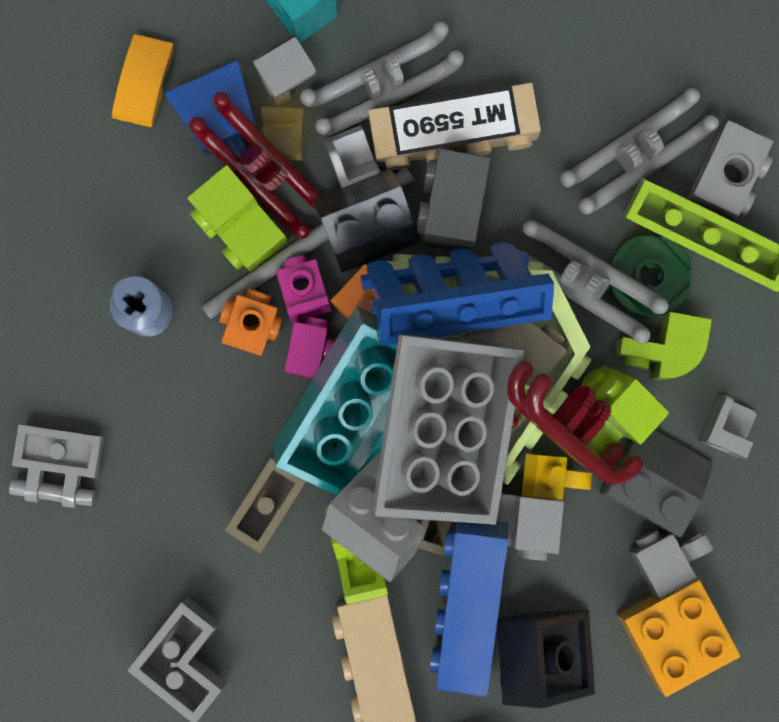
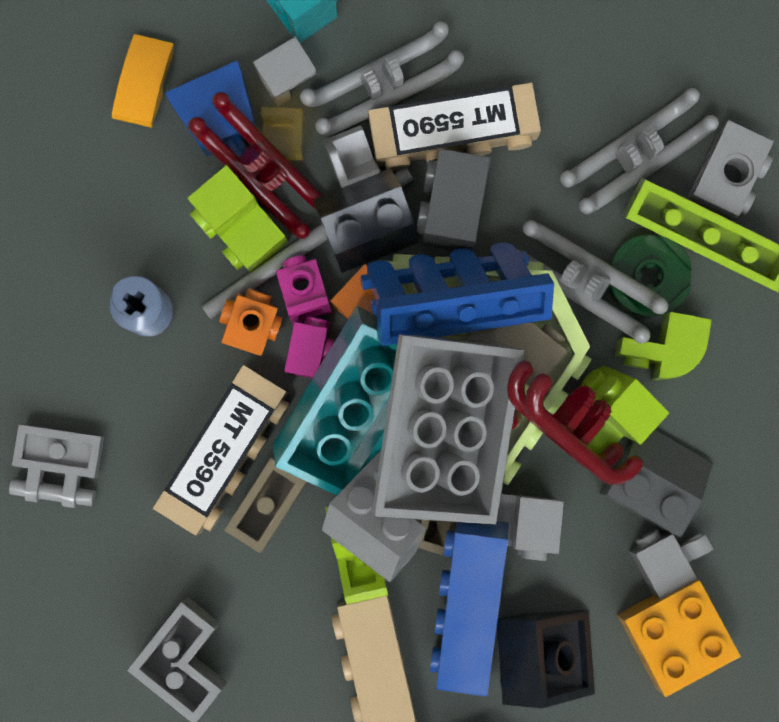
(221, 451): none -> brick
(547, 477): yellow plate -> none
(729, 427): light grey panel -> none

